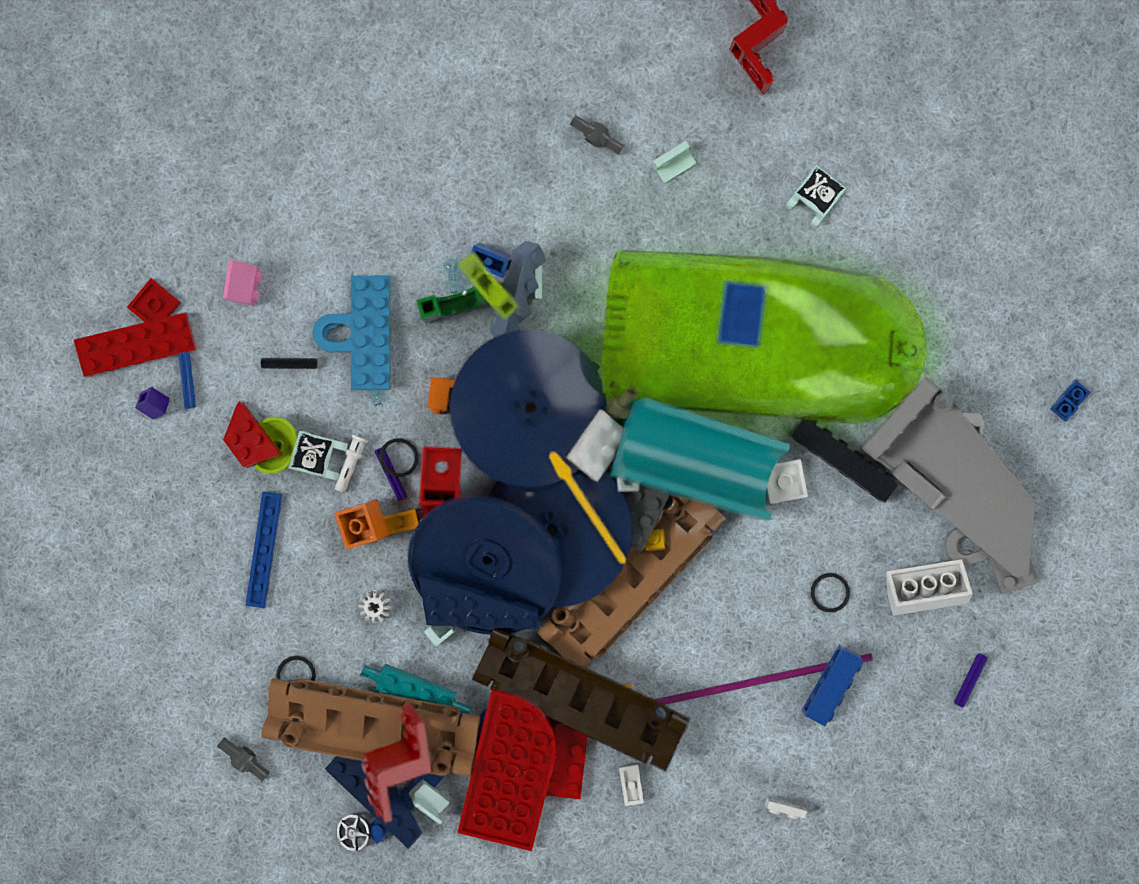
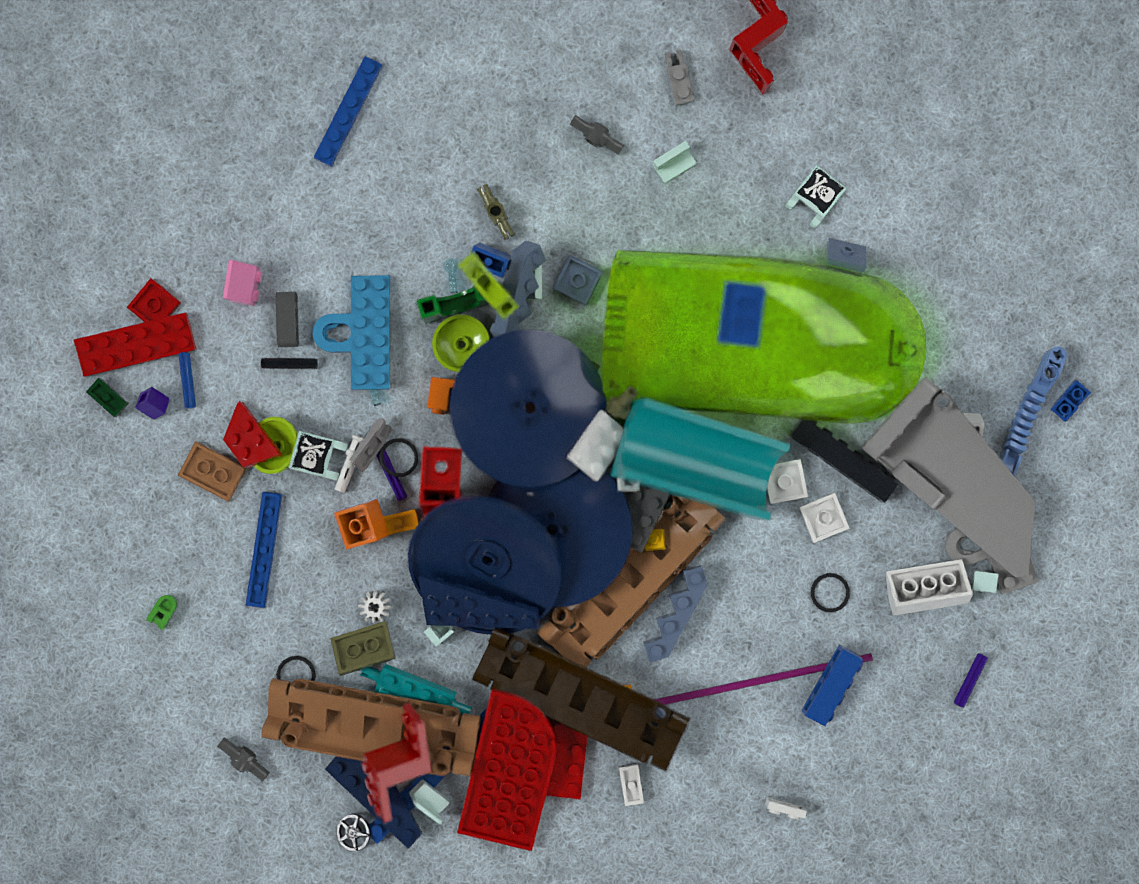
(107, 397): none -> dark green plate
(166, 605): none -> bright green plate
(212, 471): none -> medium nougat tile
(287, 319): none -> dark grey beam
(348, 111): none -> blue plate
(363, 648): none -> olive plate
(371, 444): none -> light grey hinge
(450, 333): none -> lime dish
(500, 220): none -> olive pin
(564, 472): yellow piece -> none
(577, 280): none -> sand blue plate
(674, 623): none -> sand blue brick
(679, 80): none -> light grey hinge
(823, 517): none -> white plate
(846, 255): none -> sand blue plate
(985, 581): none -> light aqua panel
(1029, 406): none -> medium blue piece

